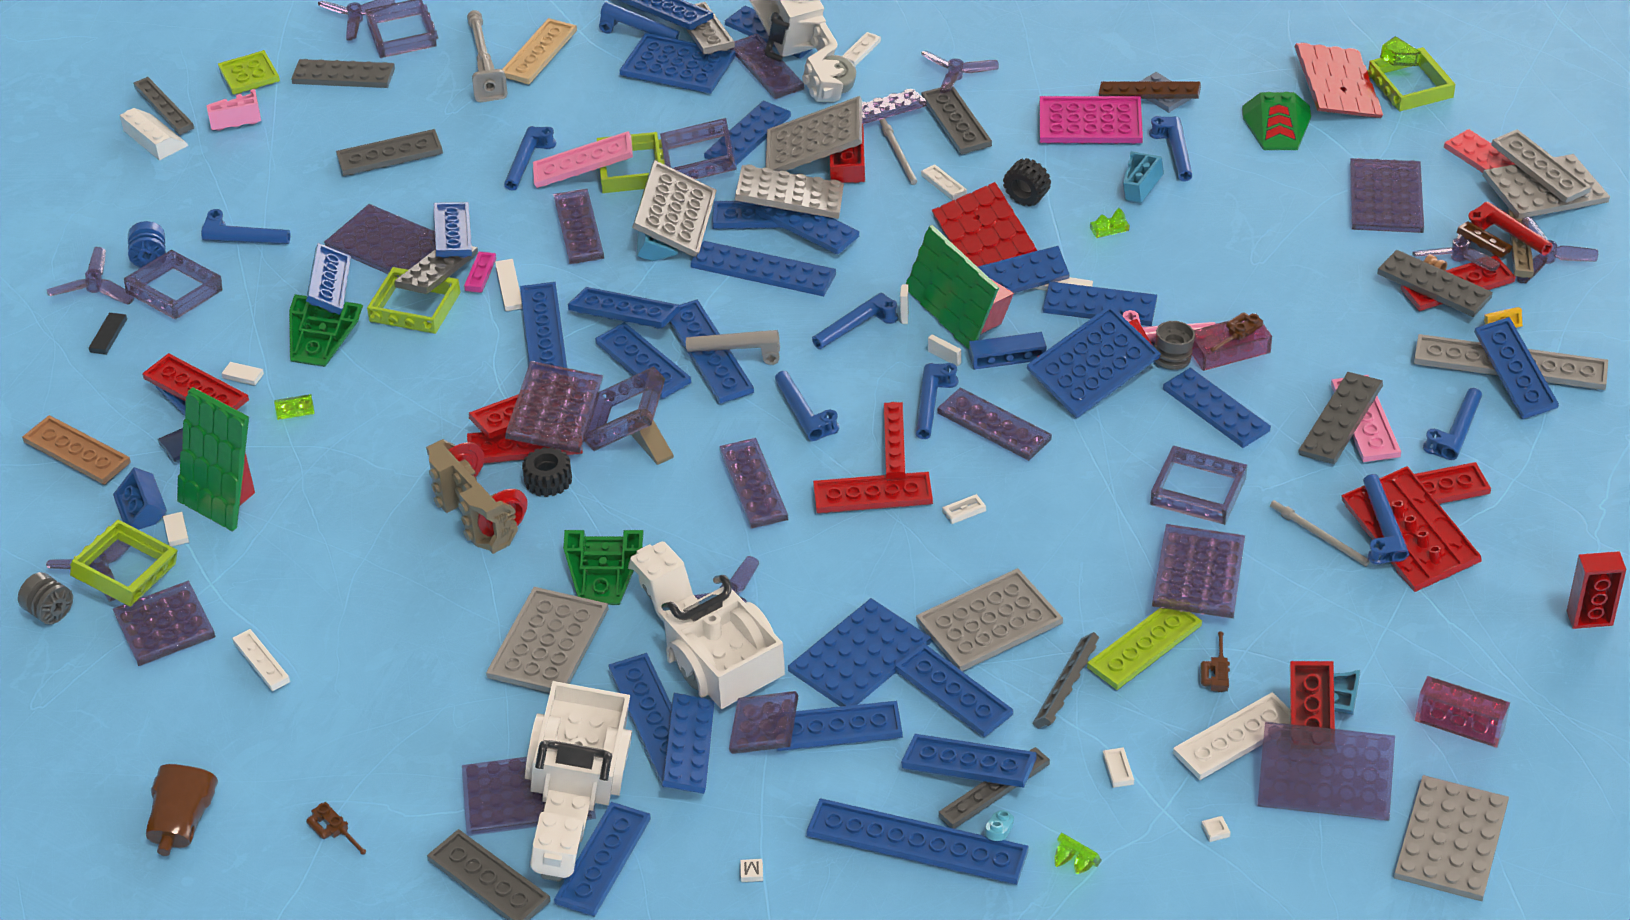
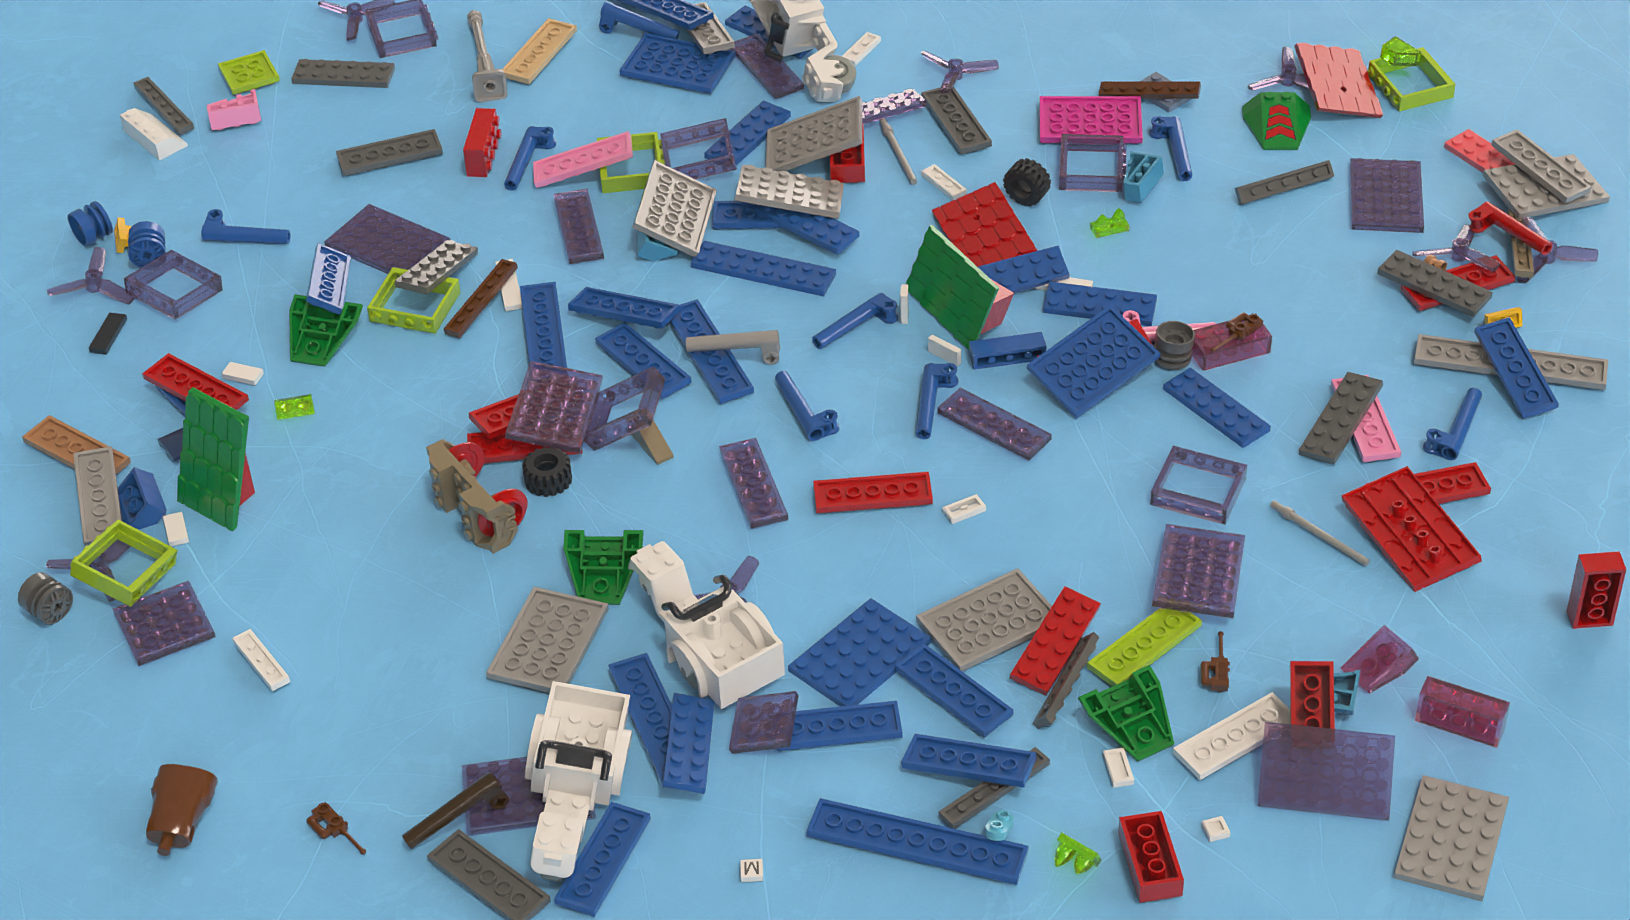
(90, 223): none -> blue wheel
(97, 491): none -> light grey plate
(121, 235): none -> yellow tile
(452, 229): plate -> none
(480, 272): dark pink plate -> none
(480, 298): none -> reddish brown plate
(482, 142): none -> red brick
(485, 788): none -> dark brown axle
(894, 440): red plate -> none
(1055, 641): none -> red plate
(1094, 143): none -> clear purple window
(1132, 714): none -> green wedge
(1150, 856): none -> red brick
(1284, 182): none -> dark grey plate
(1288, 74): none -> clear purple piece
(1381, 660): none -> clear pink slope
(1392, 546): blue axle -> none
(1484, 239): reddish brown plate -> none

